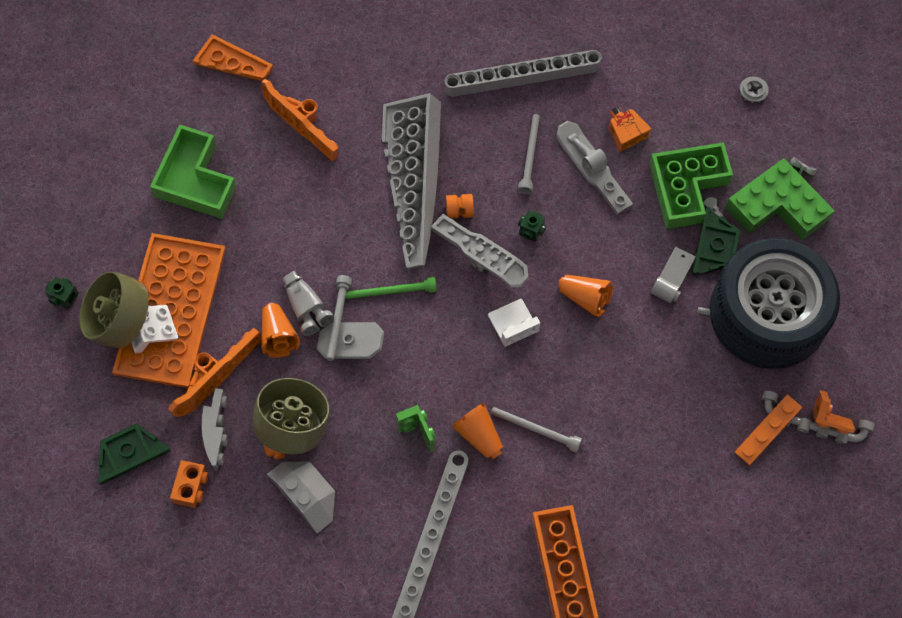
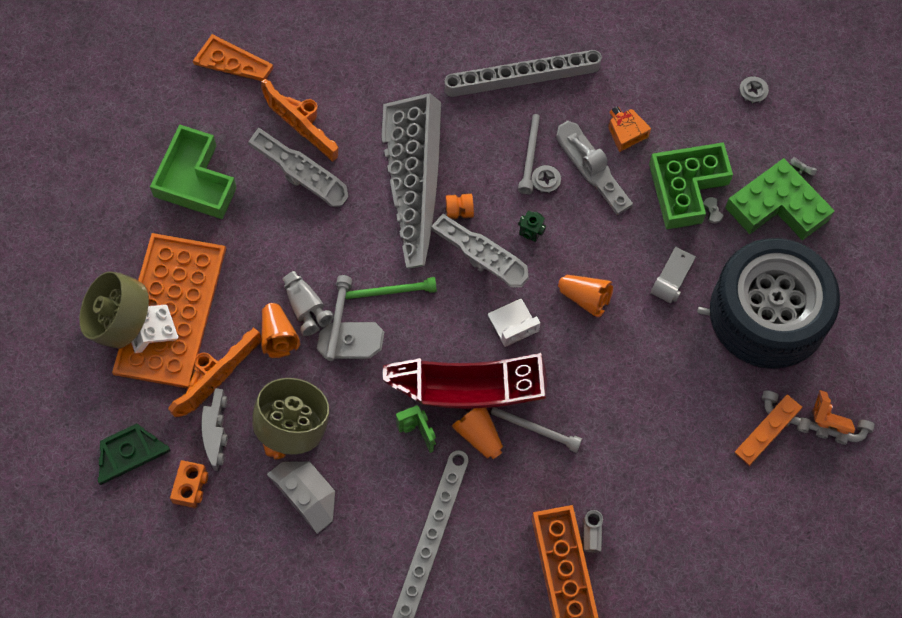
(61, 292): dark green brick -> none
(301, 169): none -> light grey piece
(470, 383): none -> dark red slope
(551, 173): none -> light grey gear
(592, 533): none -> light grey piece
(716, 243): dark green wing -> none

